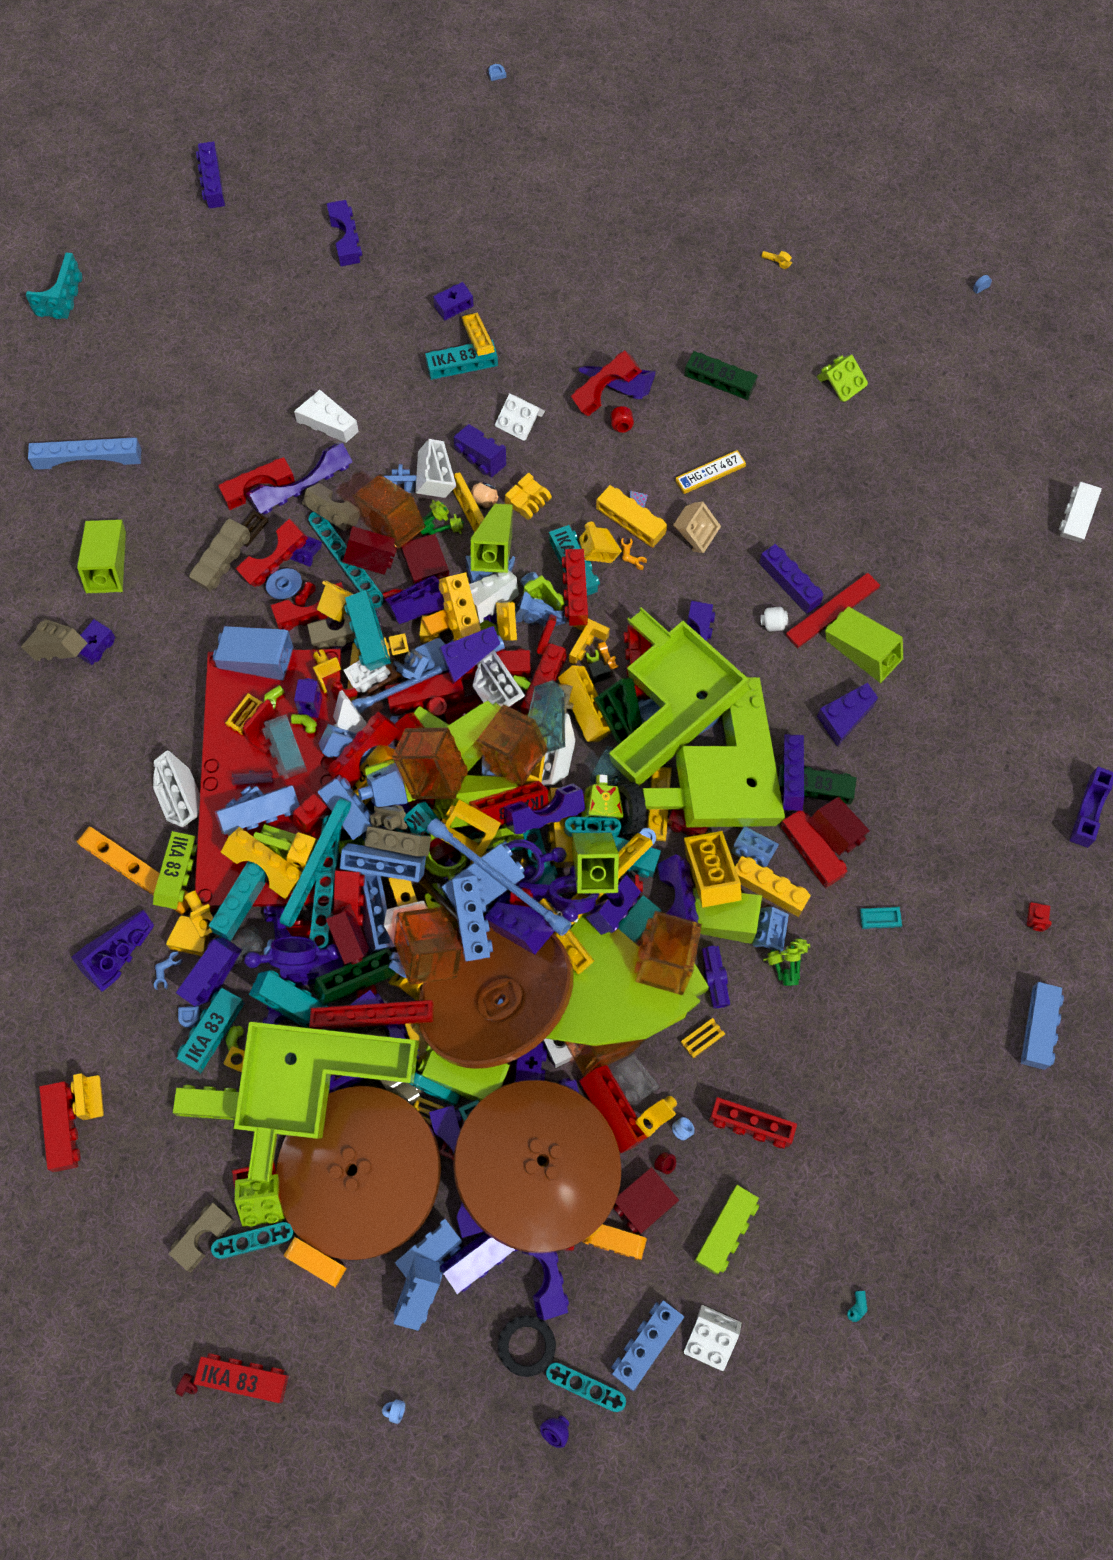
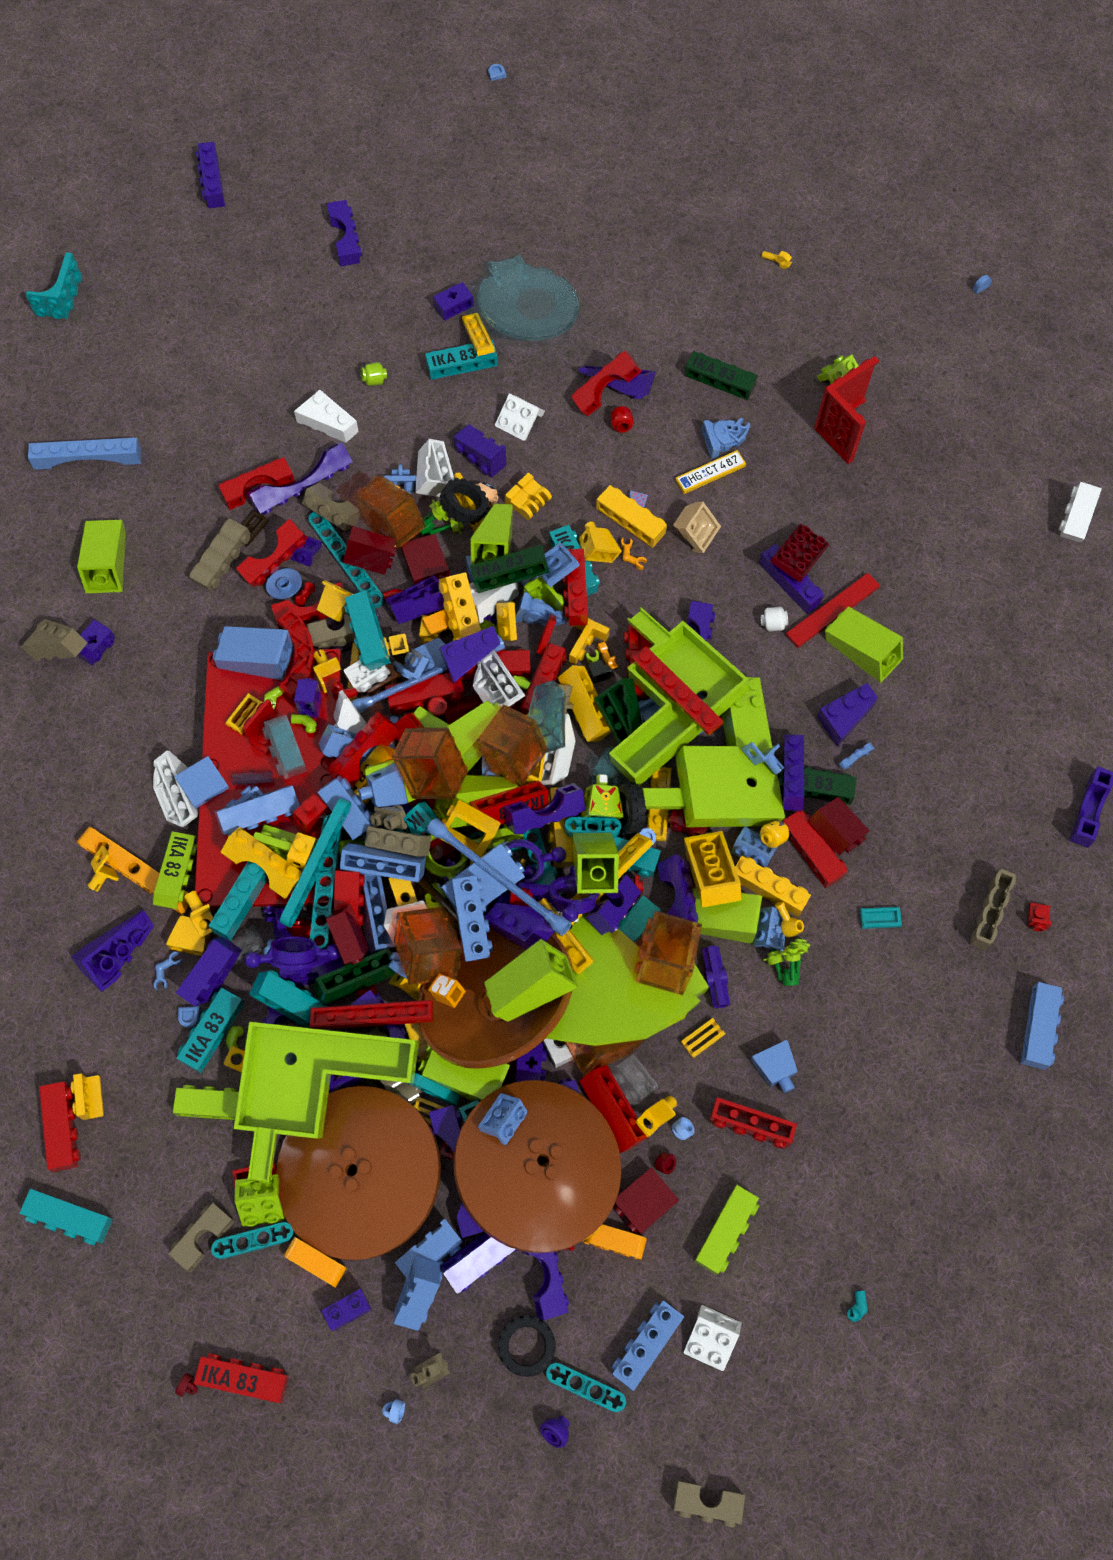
(66, 1216): none -> teal brick
(101, 871): none -> yellow bracket
(201, 782): none -> medium blue tile
(303, 652): none -> red tile
(346, 1310): none -> dark purple brick
(373, 374): none -> lime head
(430, 1371): none -> dark tan hips
(446, 990): none -> light orange brick
(473, 492): none -> black tyre
(503, 1118): none -> medium blue bracket
(509, 569): none -> dark green brick
(527, 300): none -> clear light blue dish
(530, 981): none -> lime slope
(560, 564): none -> medium blue tile
(677, 691): none -> red plate
(723, 435): none -> medium blue piece
(727, 1509): none -> dark tan arch
(768, 757): none -> medium blue bracket
(774, 833): none -> yellow head
(776, 1065): none -> medium blue torso
(789, 926): none -> yellow bar
(800, 552): none -> dark red tile
(837, 415): none -> red bracket
(848, 762): none -> medium blue arm
(992, 910): none -> dark tan brick

